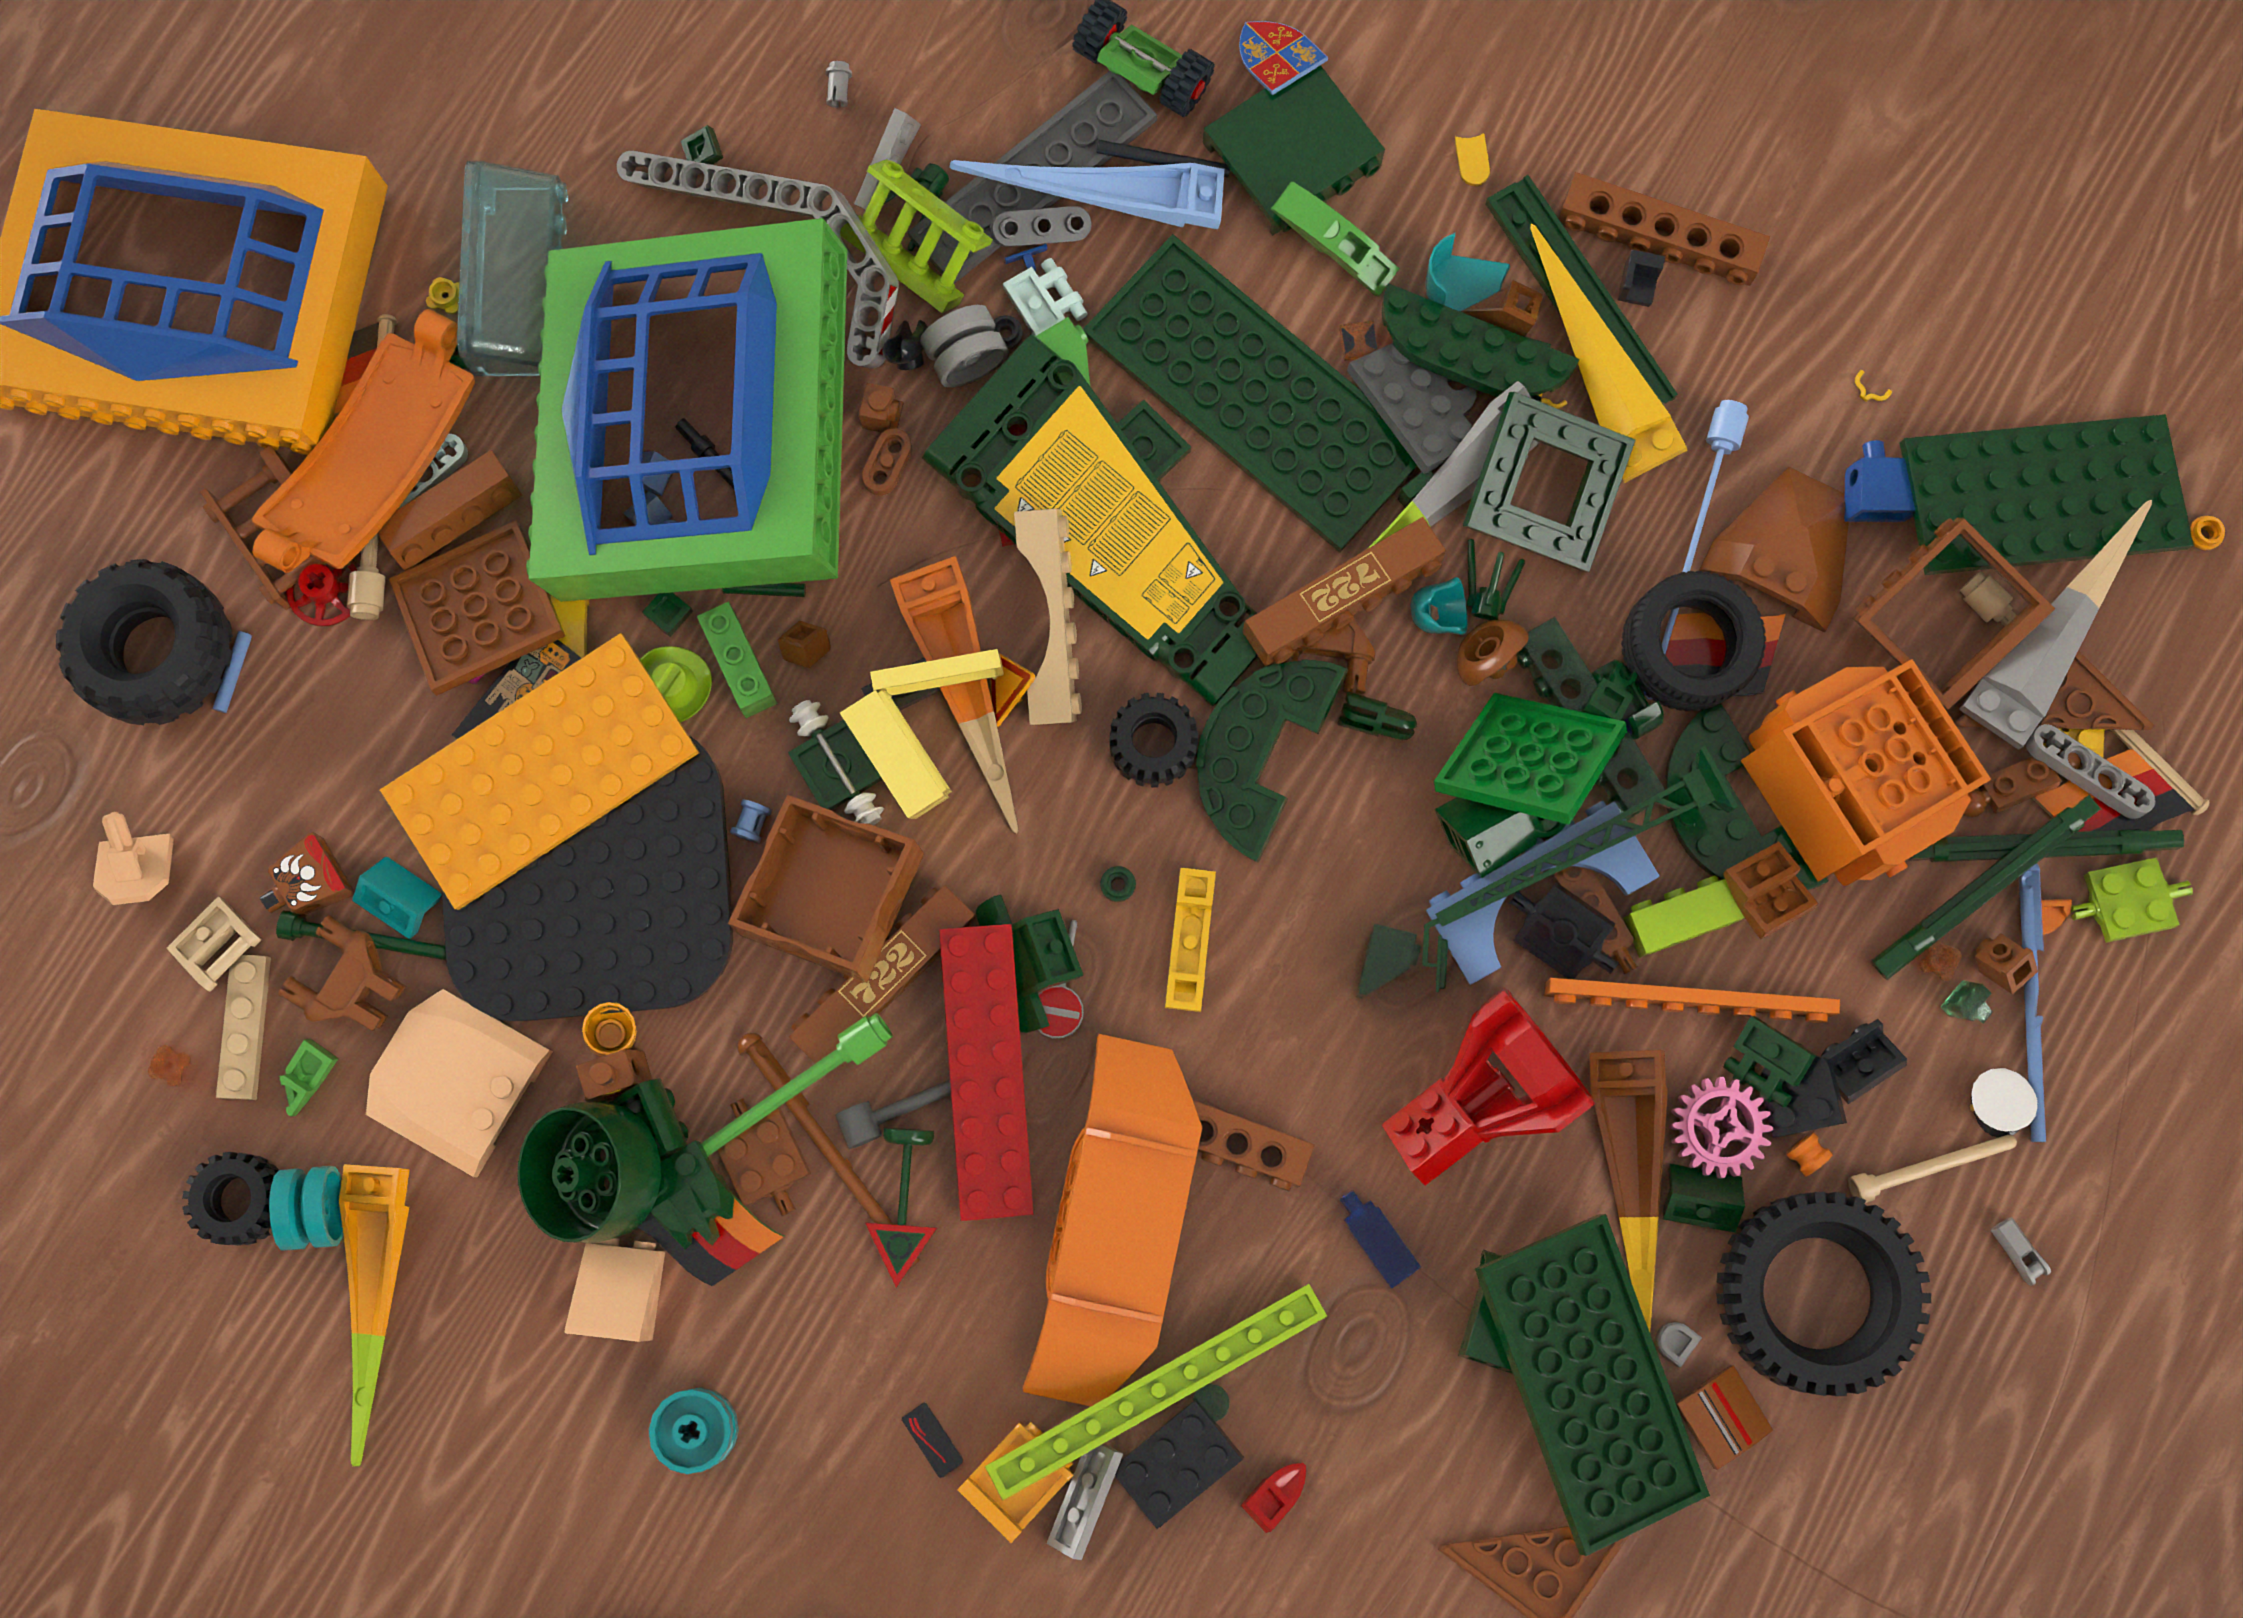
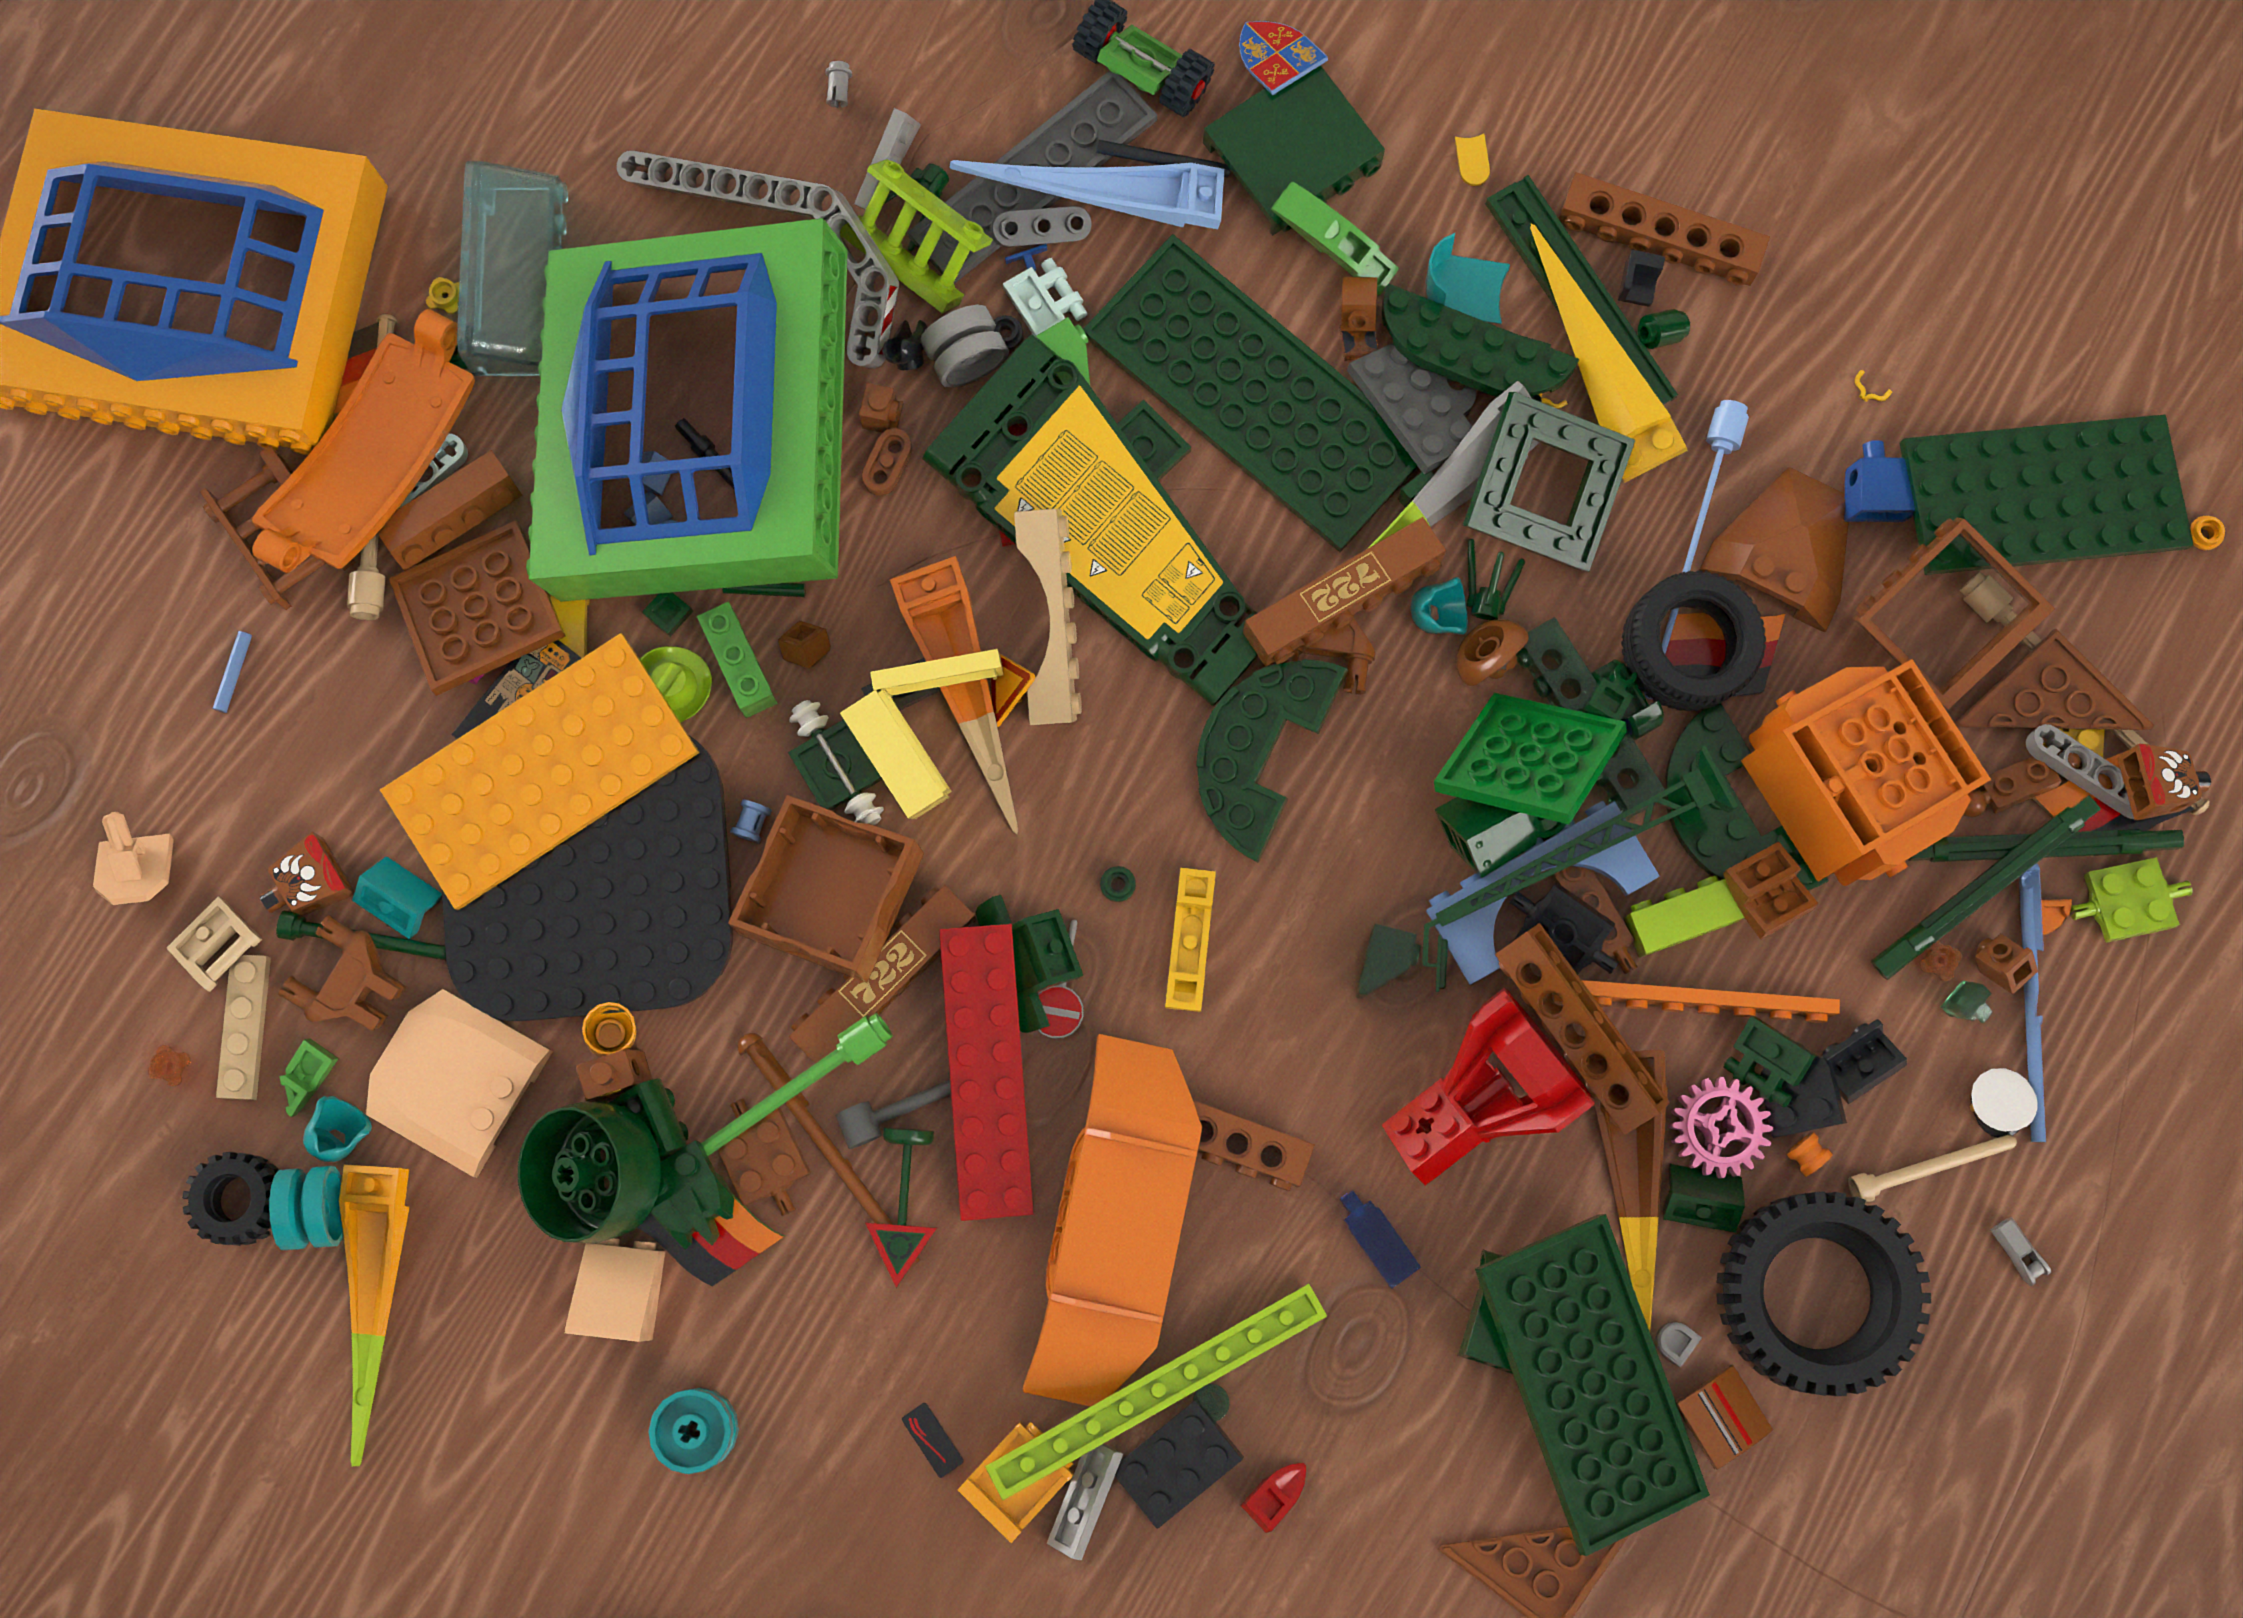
(107, 613): black tyre -> none
(321, 587): red wheel -> none
(339, 1115): none -> teal hair
(702, 146): dark green tile -> none
(1162, 712): black tyre -> none
(1359, 304): none -> dark orange brick
(1376, 717): dark green arm -> none
(1510, 308): dark orange slope -> none
(1600, 1037): none -> dark orange brick
(1663, 328): none -> dark green brick
(2025, 682): light grey plate -> none
(2160, 780): none -> dark orange torso

